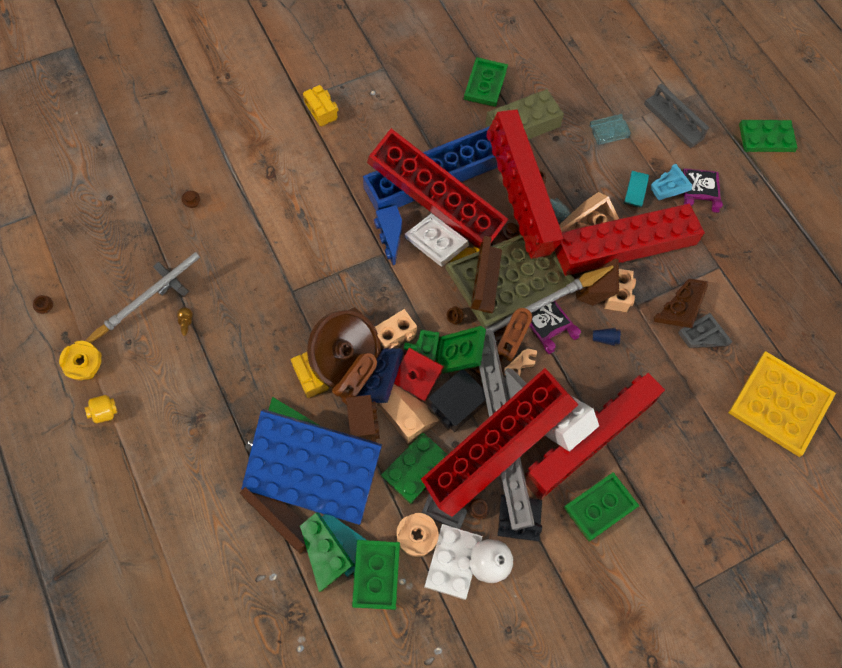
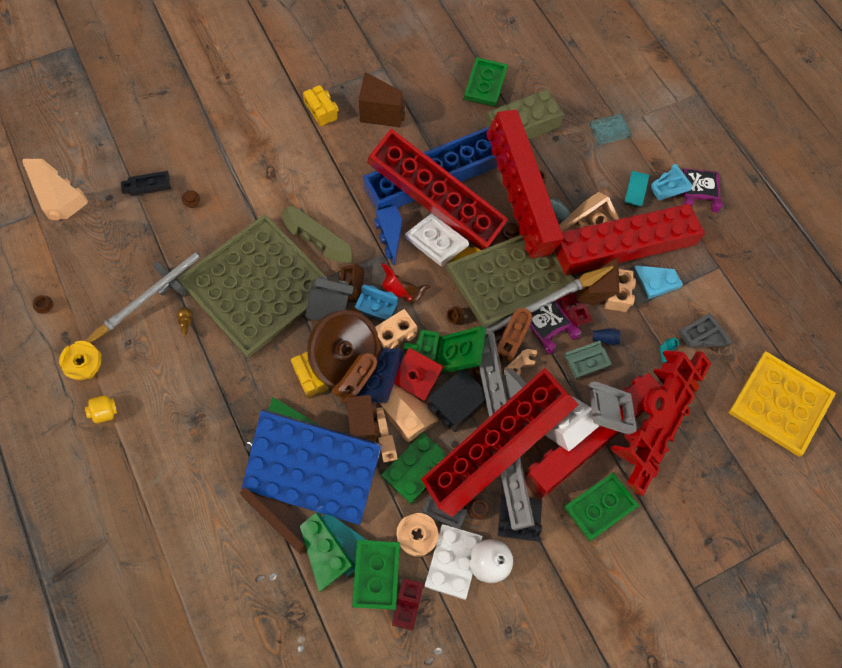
(53, 193): none -> light nougat wedge
(146, 183): none -> black hinge
(253, 285): none -> olive plate
(310, 230): none -> olive brick
(327, 297): none -> dark grey bracket
(354, 276): none -> reddish brown slope
(376, 303): none -> dark azure bracket
(380, 103): none -> reddish brown slope
(388, 447): none -> light nougat piece
(401, 289): none -> hair
(407, 604): none -> dark red slope
(486, 277): reddish brown panel -> none
(576, 313): none -> dark red slope
(587, 360): none -> sand green plate
(606, 408): none -> light grey container
(651, 439): none -> red piece
(657, 280): none -> medium azure wing
(669, 345): none -> teal arm
(675, 118): dark grey fence -> none
(684, 306): reddish brown wing -> none
(768, 136): green plate -> none

